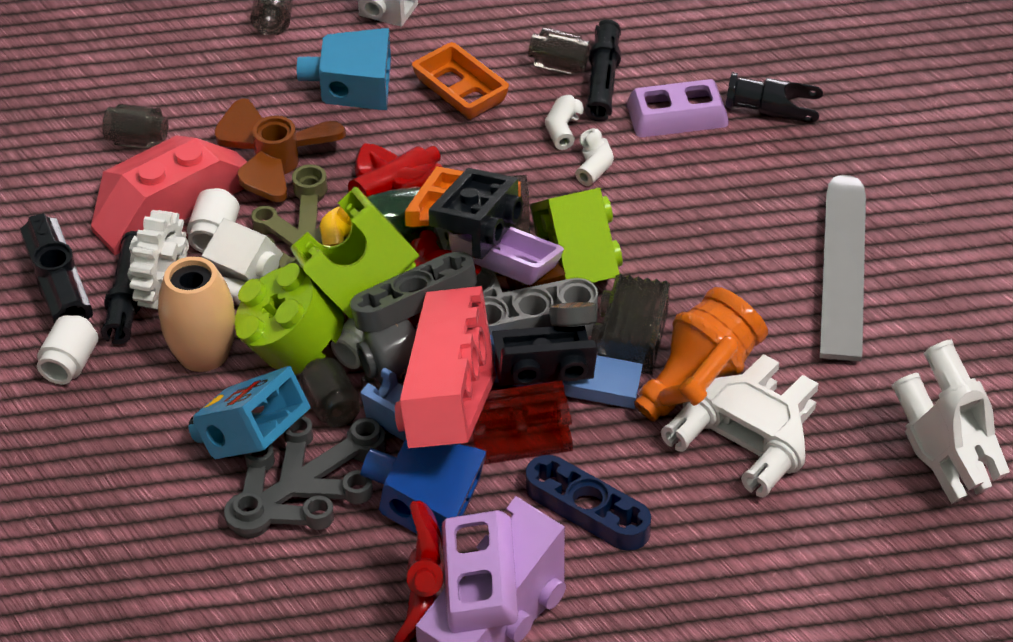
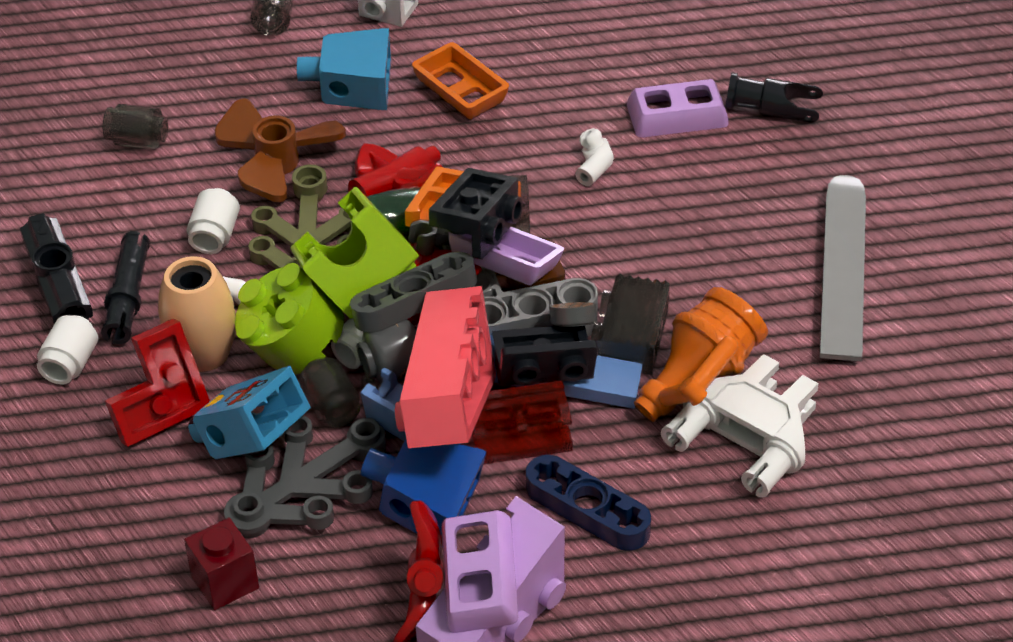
(153, 252): white gear -> none
(161, 179): coral wedge -> none
(171, 389): none -> red plate
(221, 563): none -> dark red brick
(241, 252): white brick -> none
(335, 227): yellow arm -> none
(426, 237): none -> dark grey hand
(558, 118): white arm -> none
(559, 51): clear smoke brick -> none
(582, 229): lime brick -> none
(604, 60): black pin -> none
(957, 430): white connector -> none

